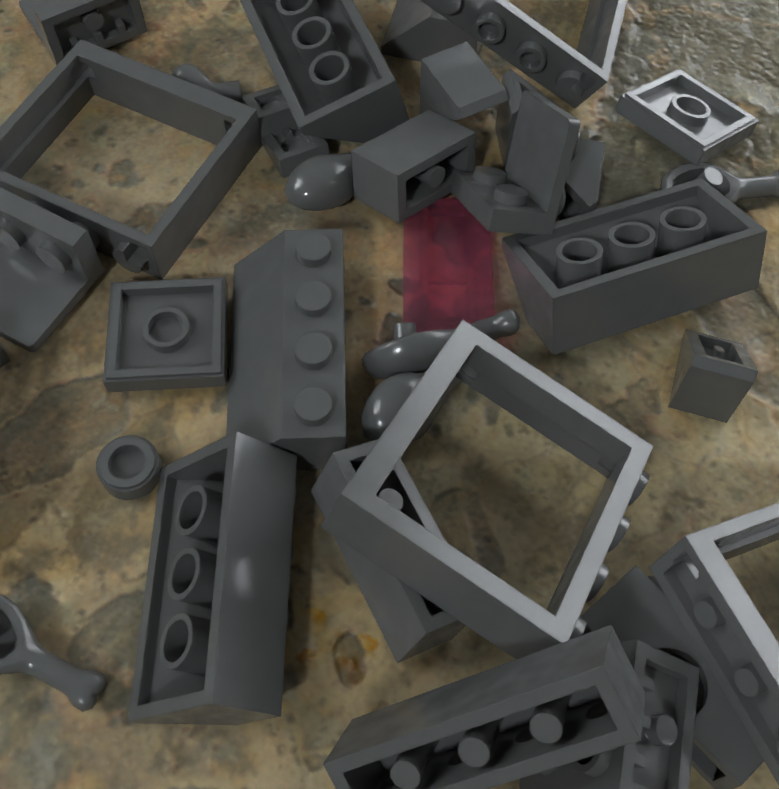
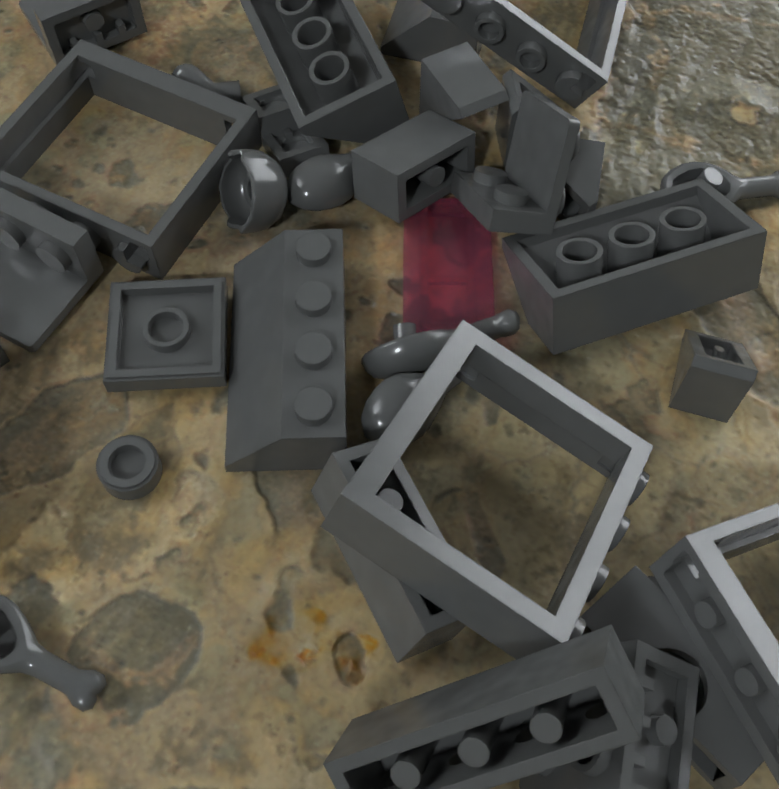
(217, 587): dark grey slope -> none
(252, 190): none -> dark grey hair
(686, 116): dark grey plate -> none

